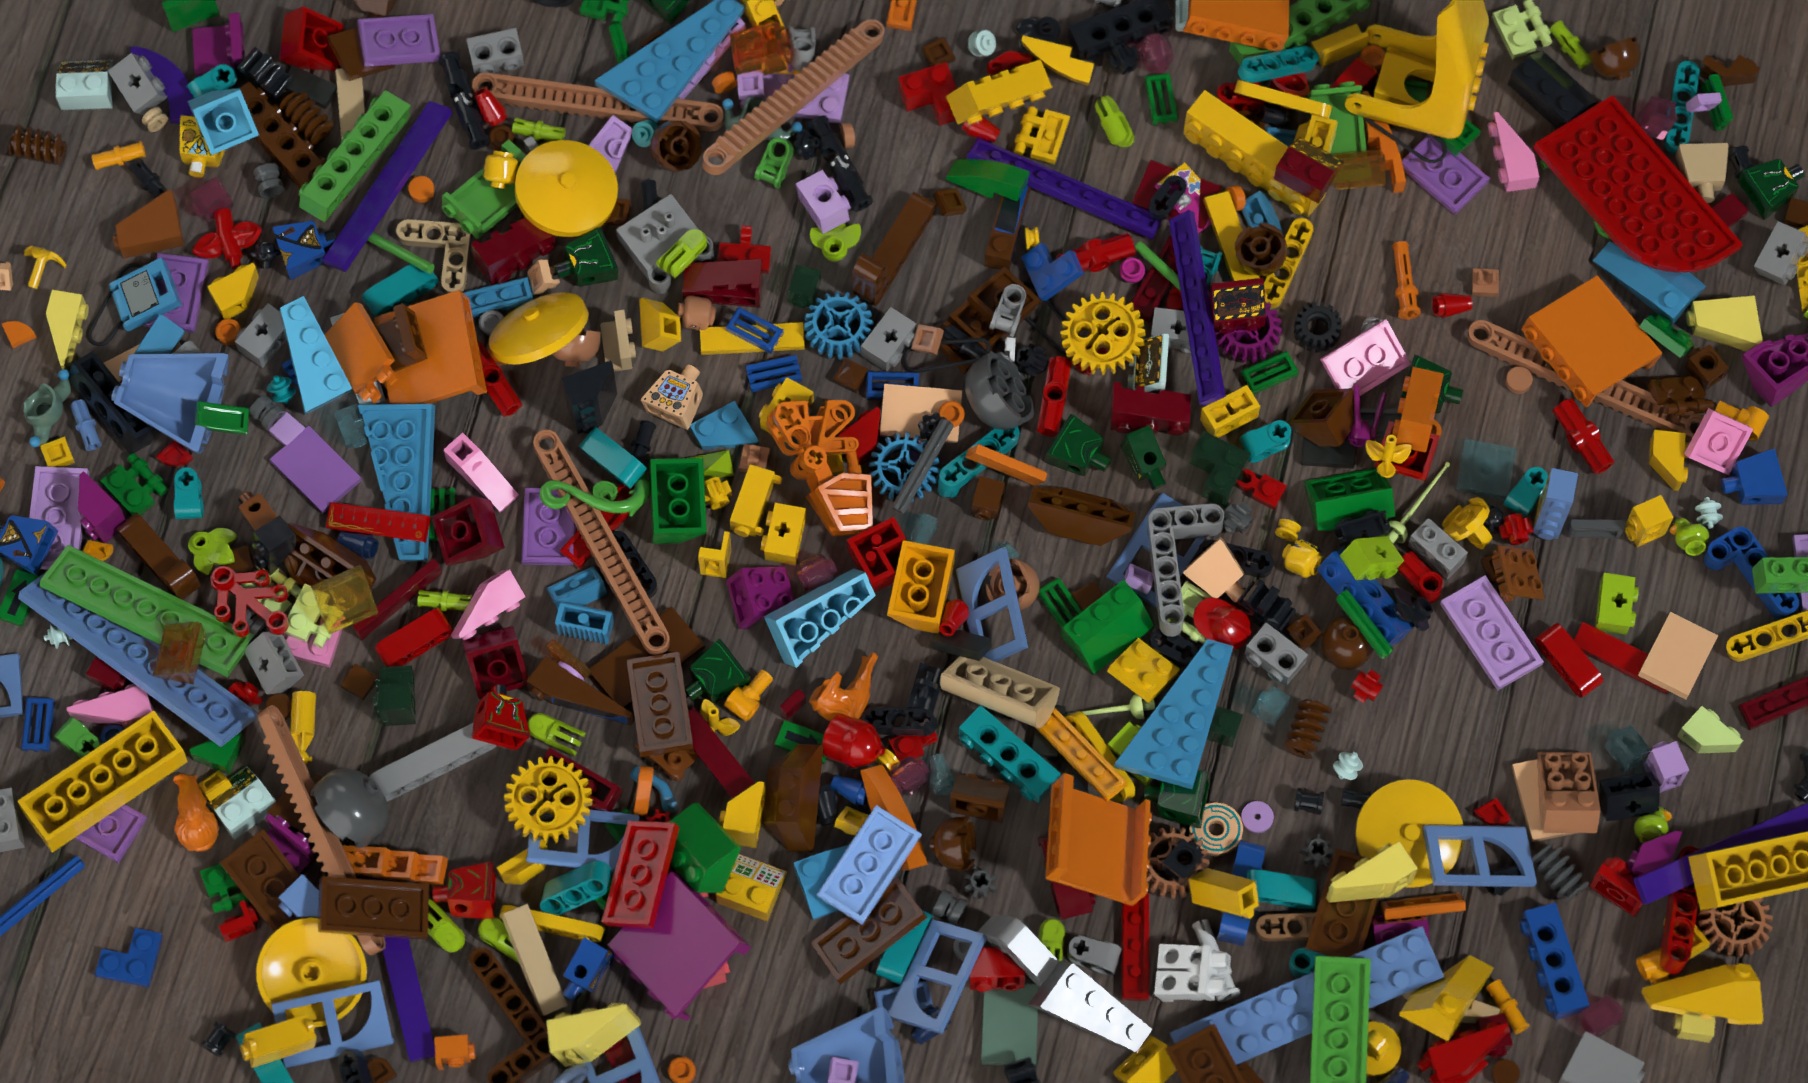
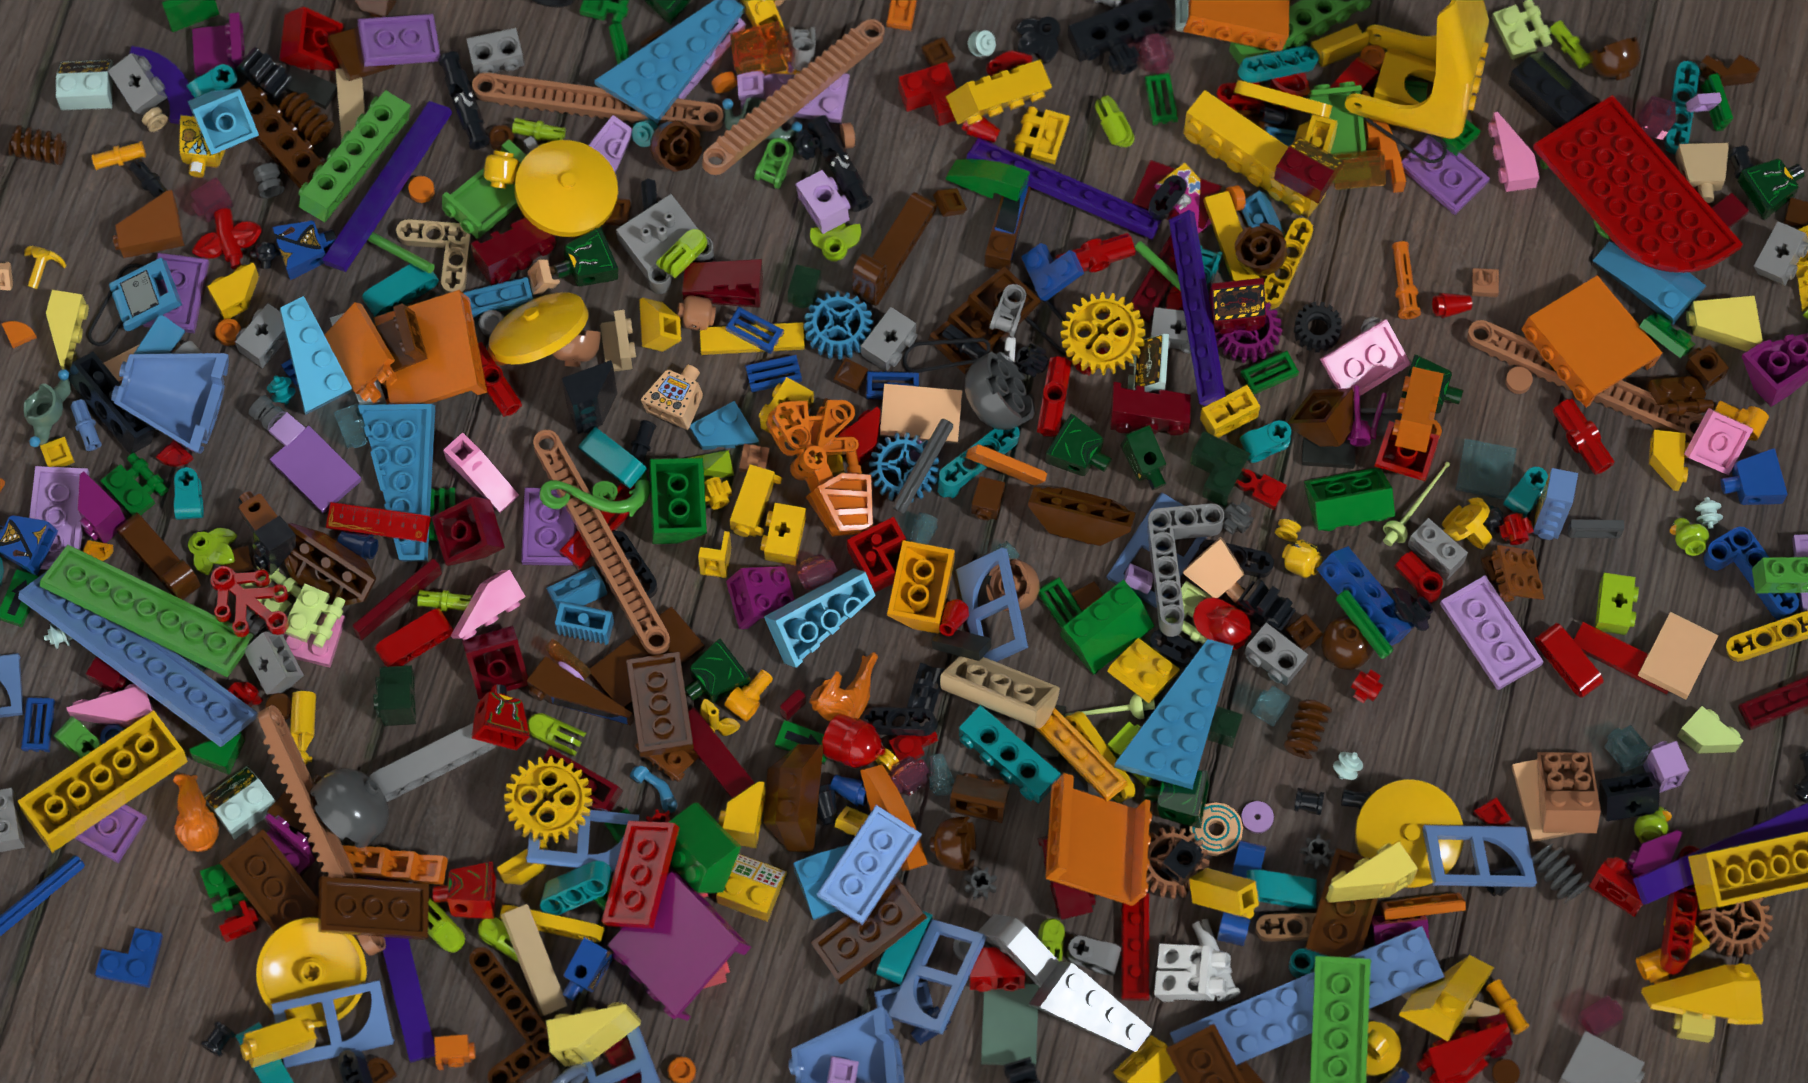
(180, 652): clear orange slope -> none
(214, 785): yellow tile -> none
(222, 418): green tile -> none
(300, 899): medium blue slope -> none
(344, 599): clear yellow tile -> none
(359, 682): reddish brown tile -> none
(490, 108): red cone -> none
(643, 790): orange beam -> none
(745, 250): red plate -> none
(927, 339): nougat tile -> none
(929, 425): black plant -> none
(952, 412): orange tile -> none
(956, 909): dark grey wheel -> none
(1031, 237): yellow bush -> none
(1058, 59): yellow slope -> none
(1132, 270): dark pink plate -> none
(1371, 523): black hinge -> none
(1372, 558): lime brick -> none
(1387, 454): yellow plant -> none
(1548, 920): blue brick -> none
(1648, 521): yellow brick -> none

